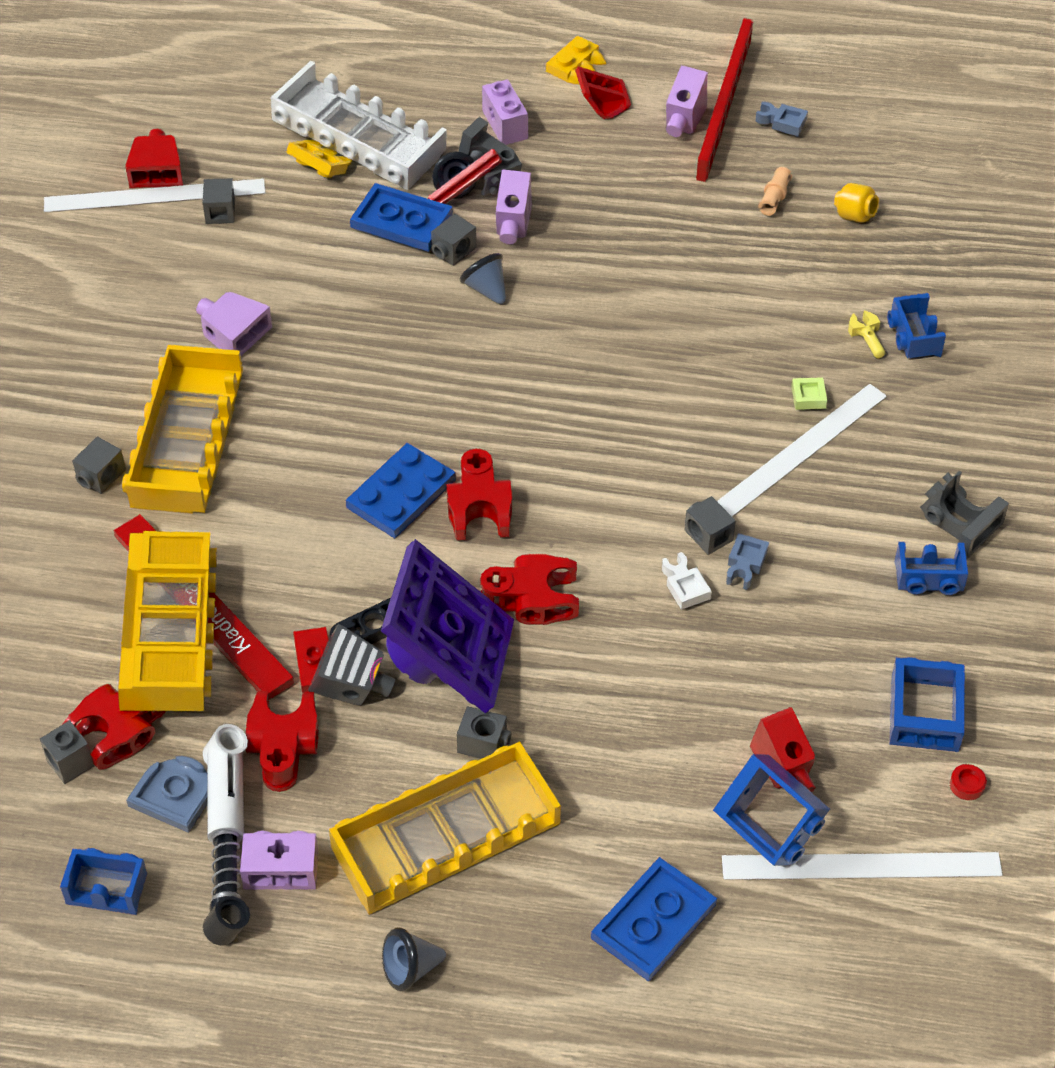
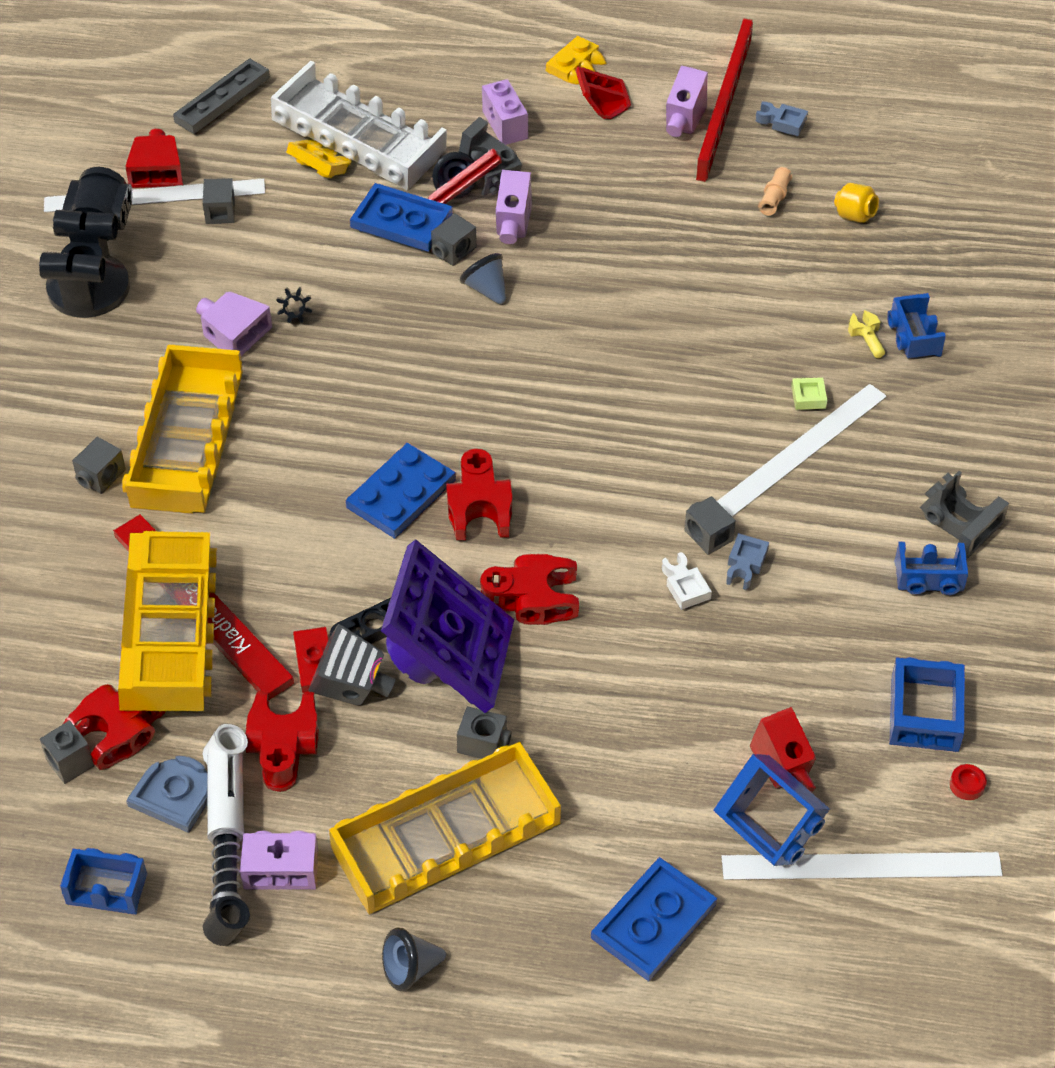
(84, 276): none -> black piece
(221, 96): none -> dark grey plate
(297, 296): none -> black gear

